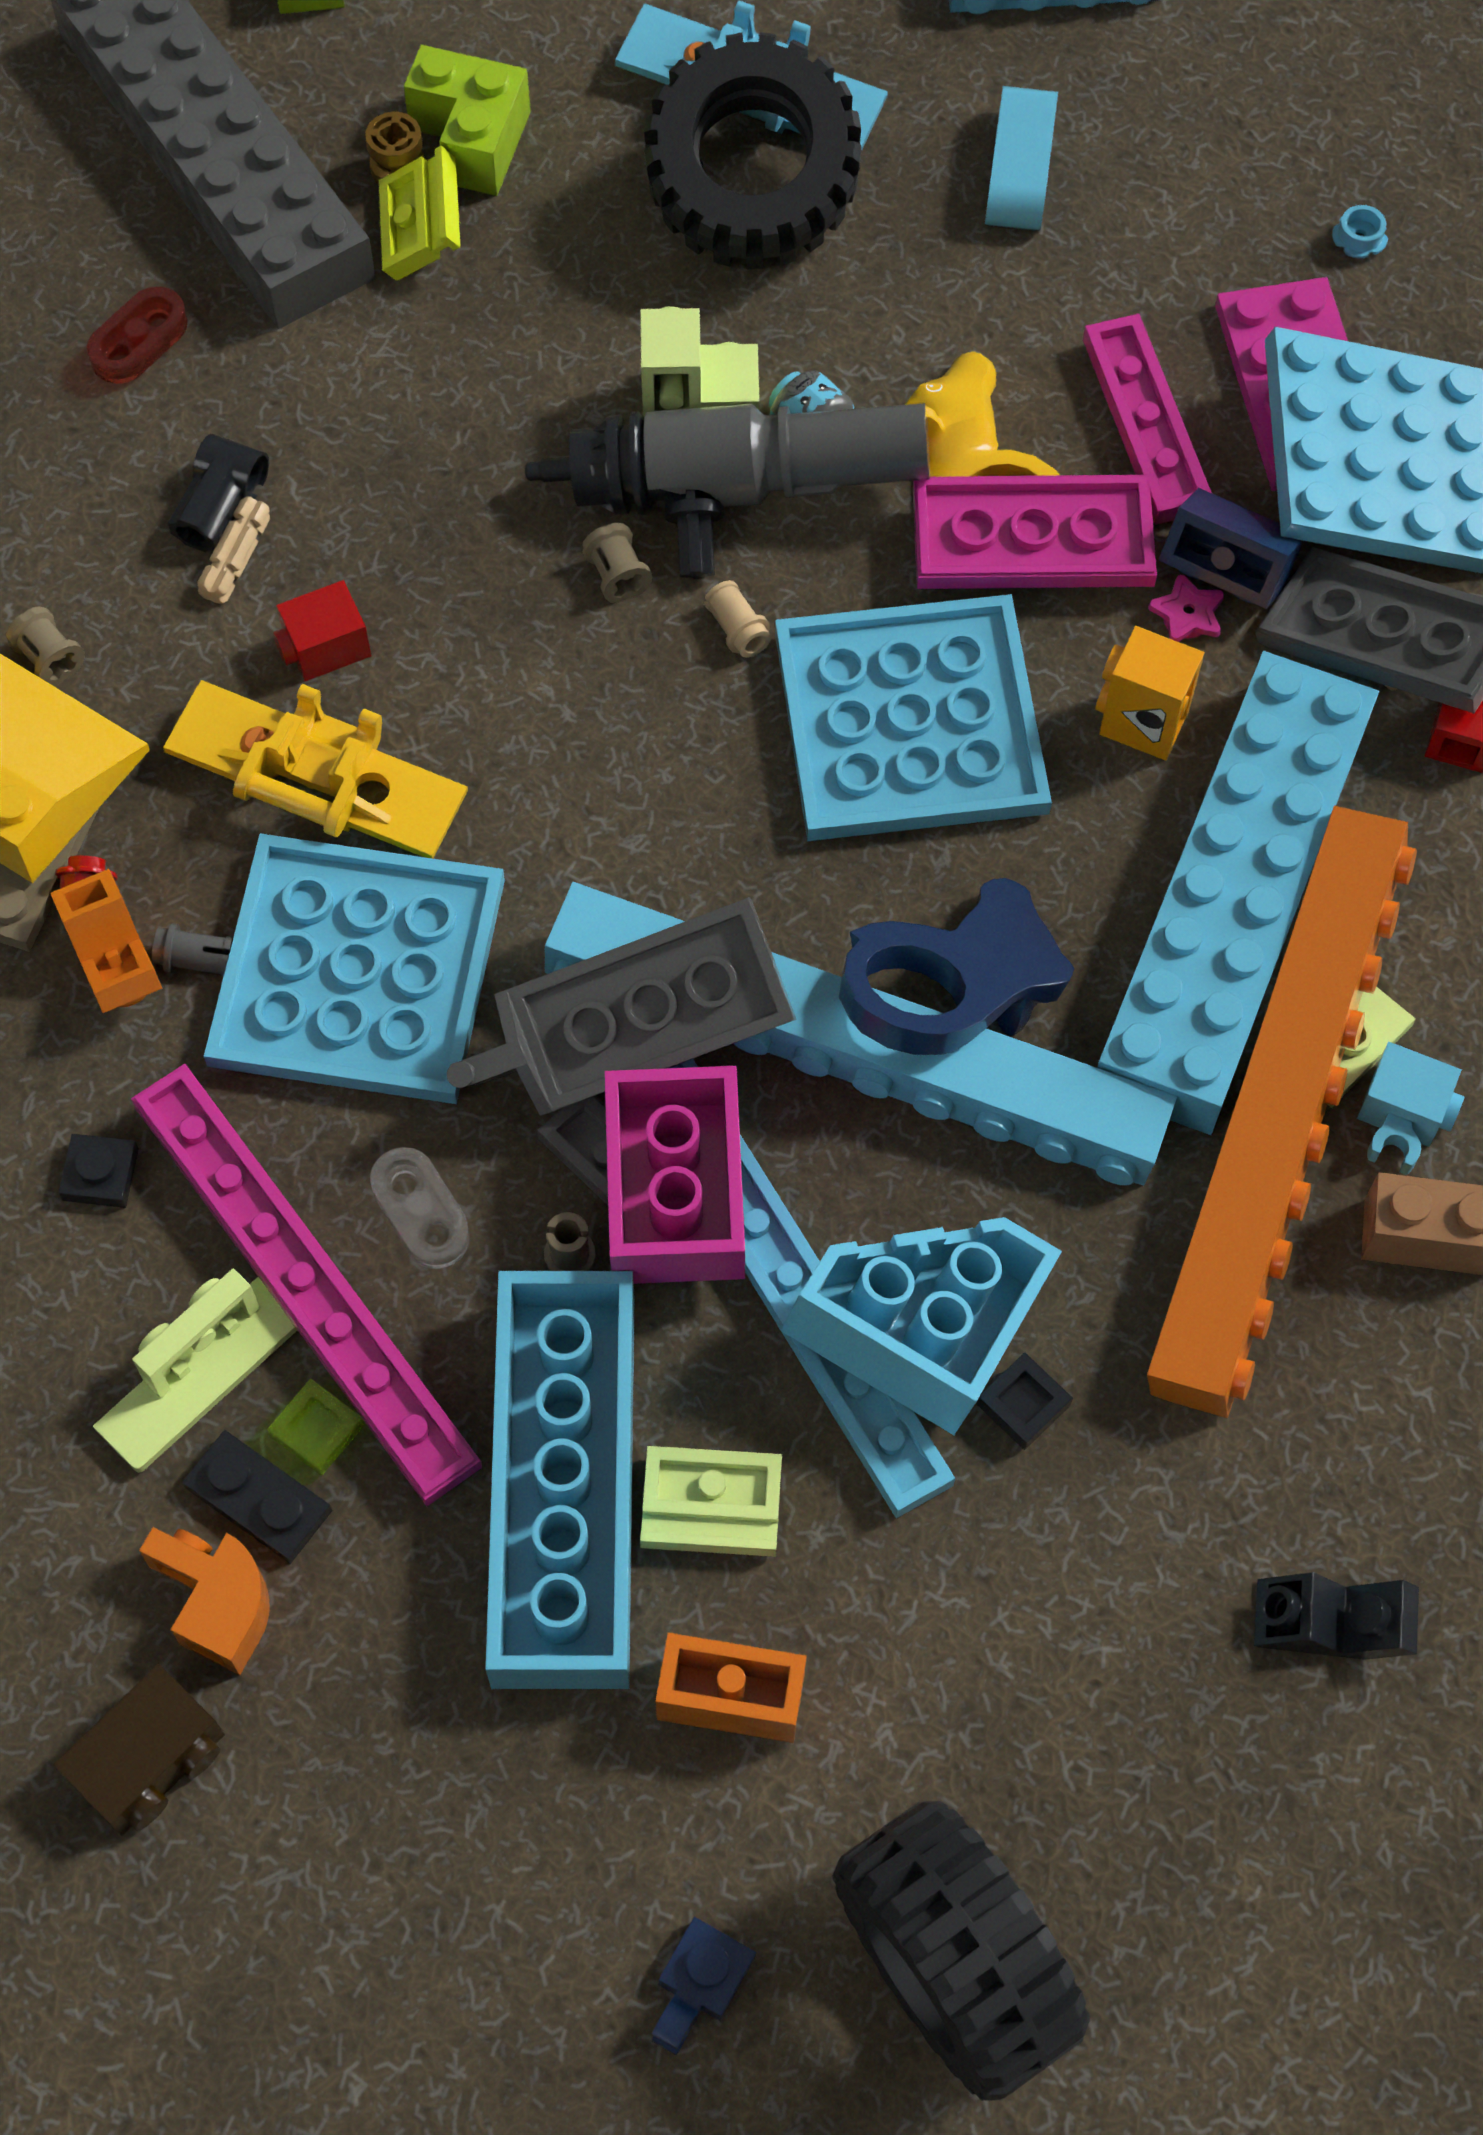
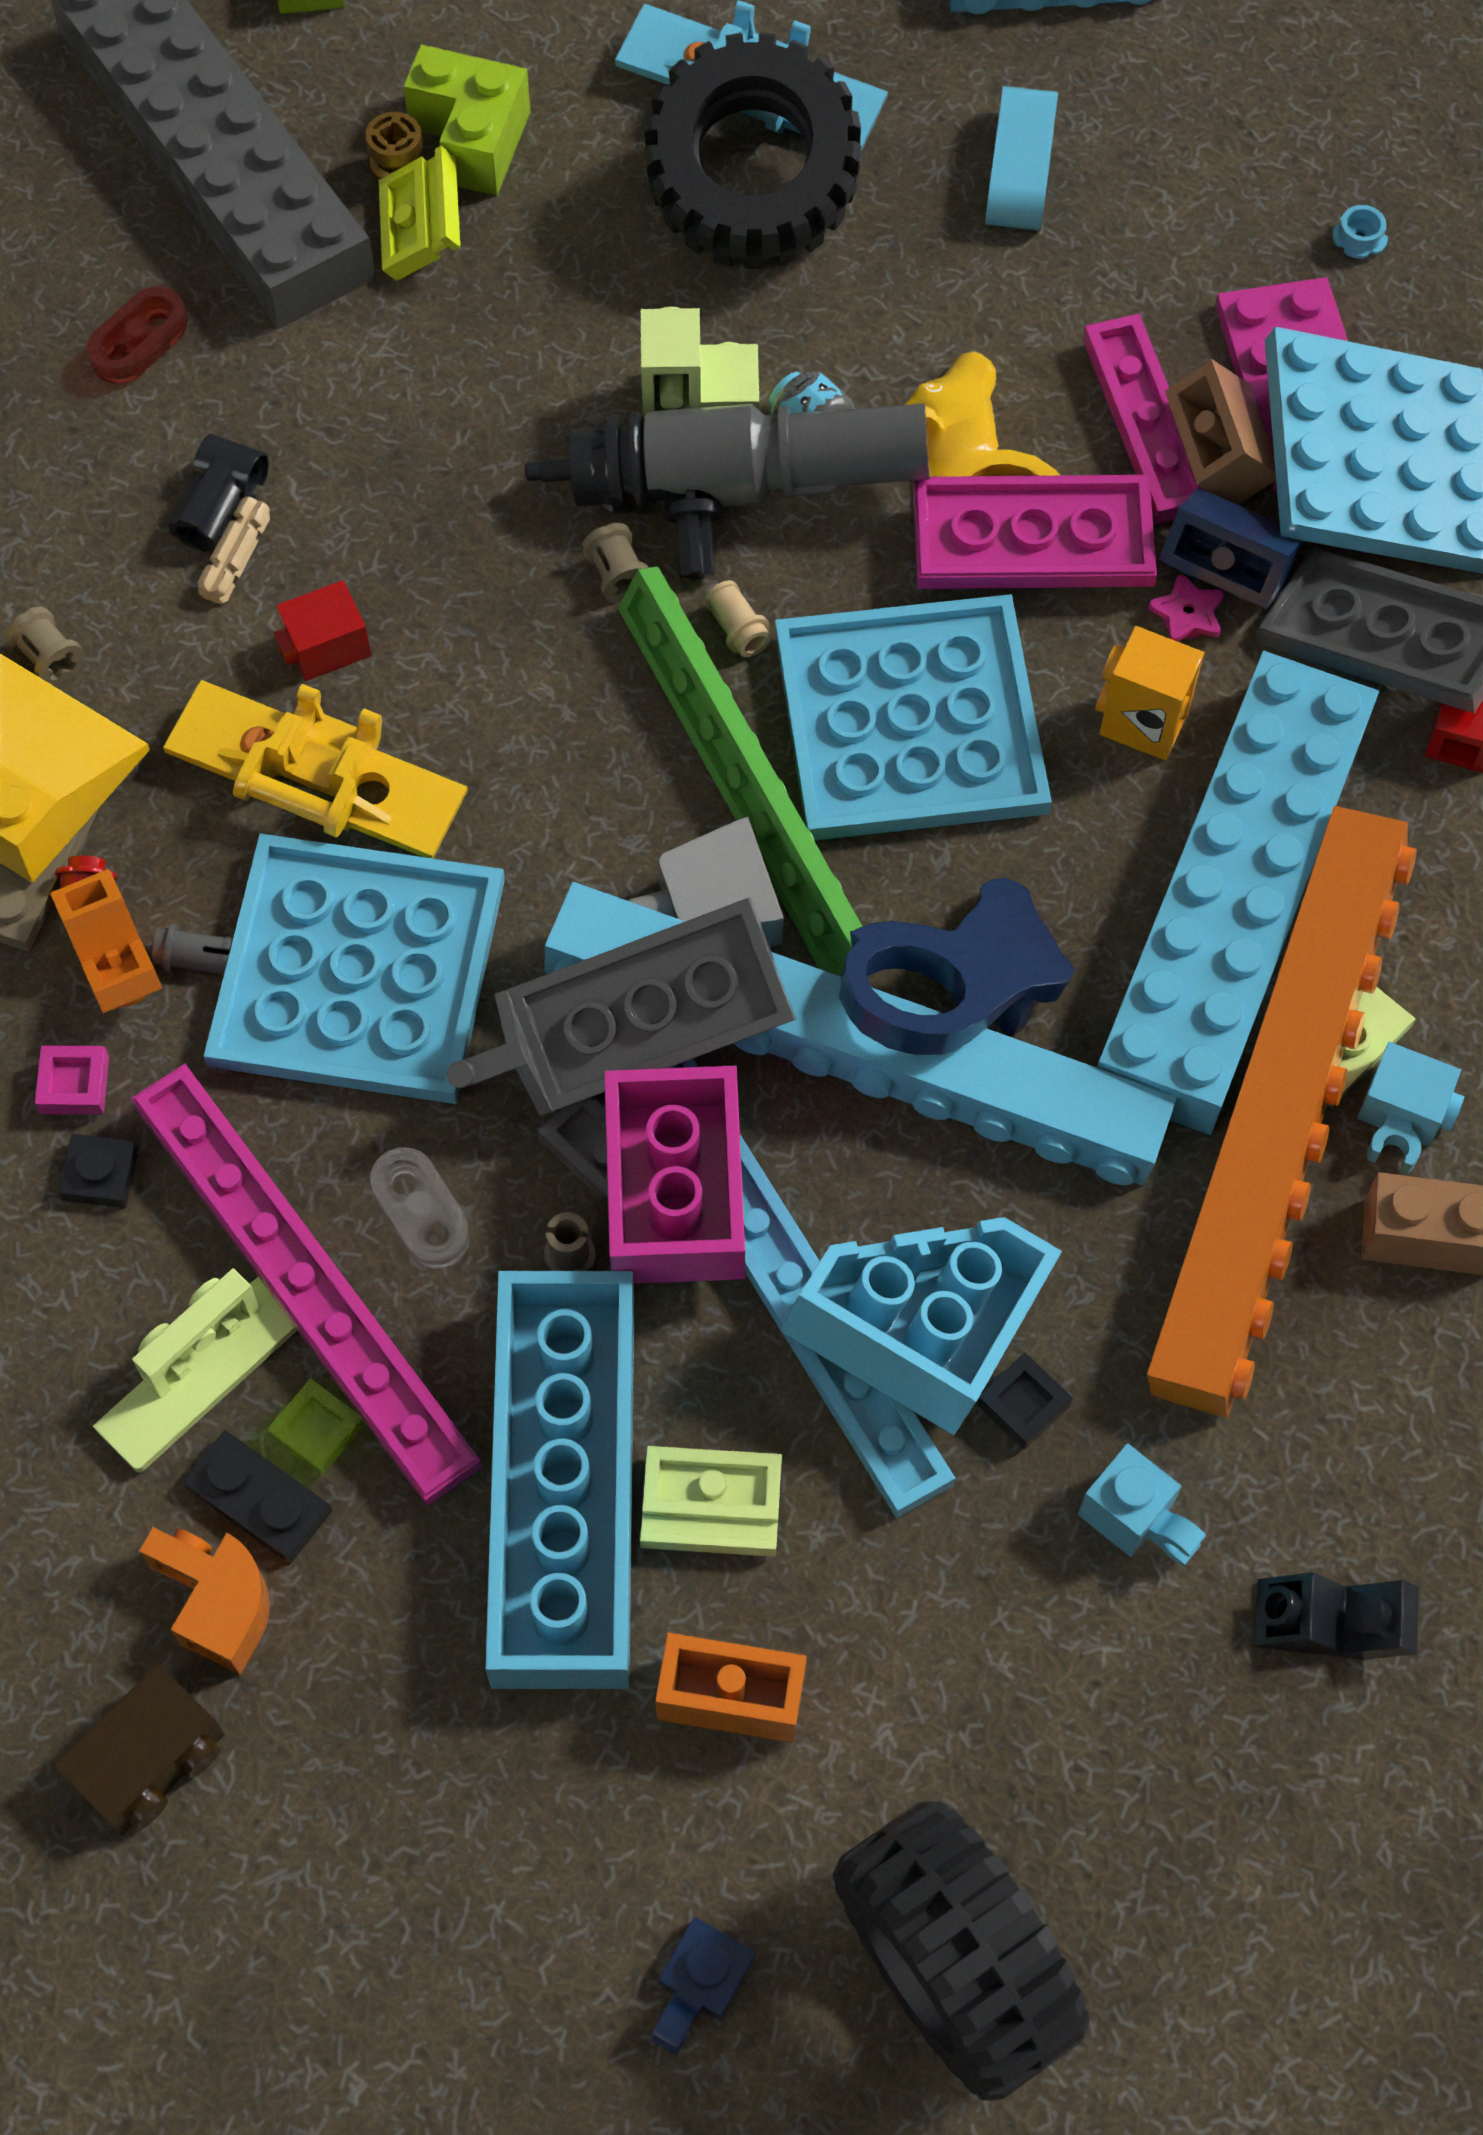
(72, 1080): none -> dark pink plate
(714, 874): none -> light grey torso
(740, 768): none -> bright green plate
(1134, 1504): none -> medium azure brick
(1222, 433): none -> medium nougat brick

